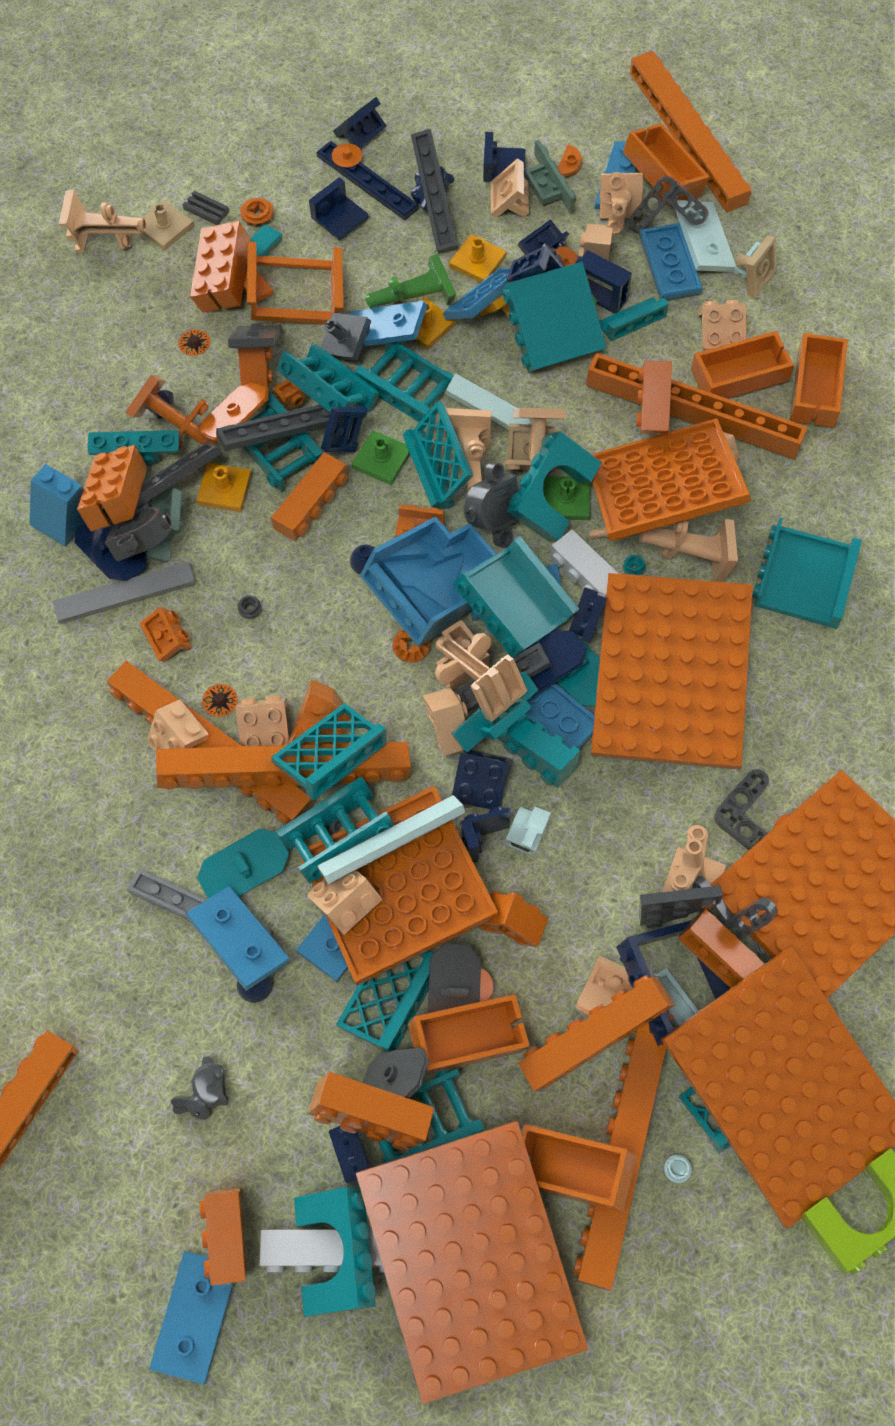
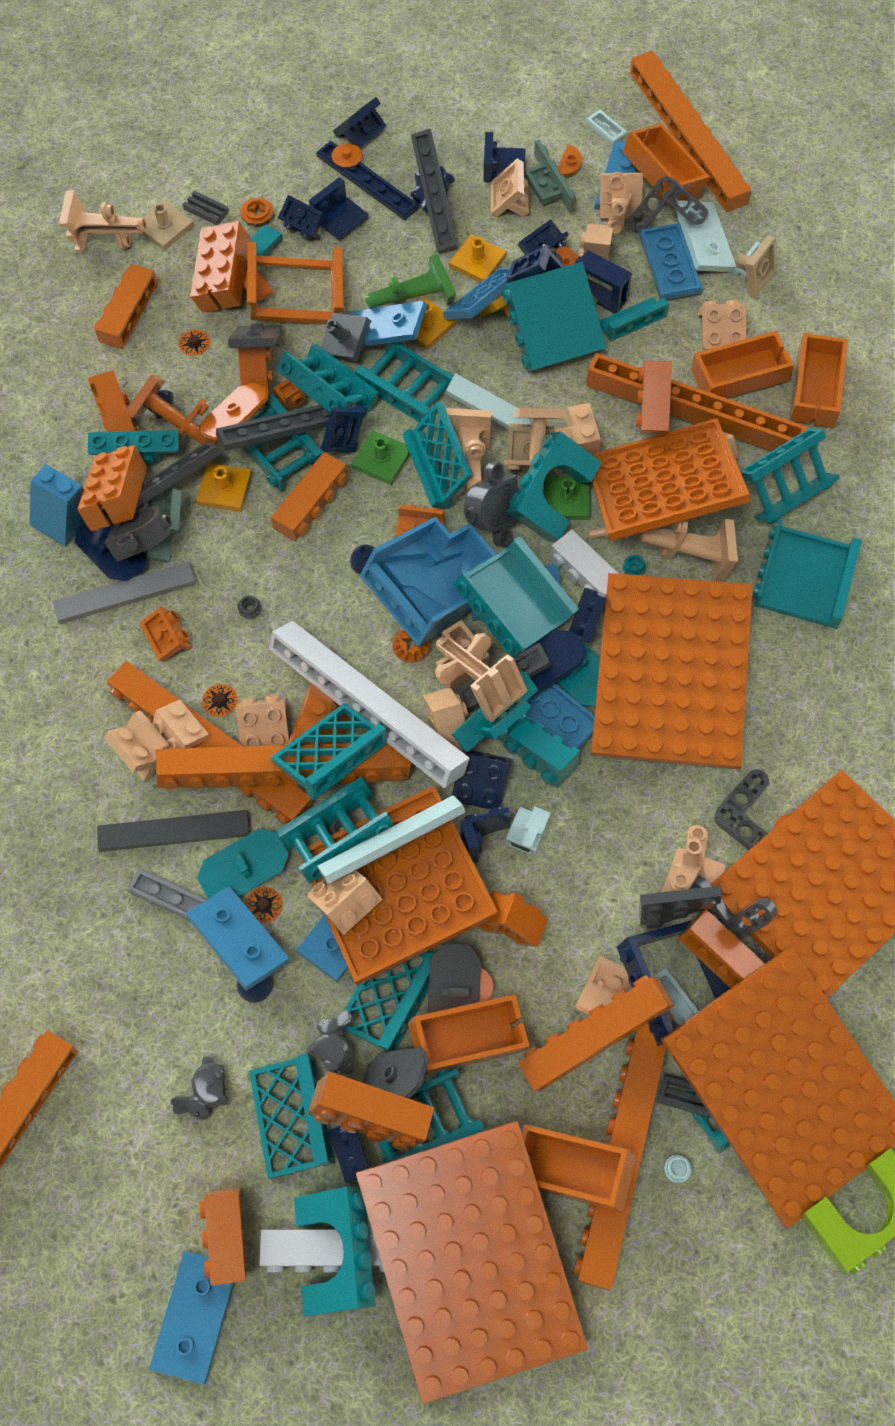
(111, 402): none -> orange wedge
(126, 306): none -> orange brick
(137, 744): none -> light nougat bracket
(172, 830): none -> dark grey tile
(264, 904): none -> piece
(301, 216): none -> dark blue bracket
(316, 1131): none -> teal fence
(332, 1046): none -> dark grey animal
(348, 686): none -> white brick
(582, 427): none -> light nougat brick
(603, 129): none -> light aqua tile
(682, 1095): none -> dark grey tile
(774, 462): none -> teal fence

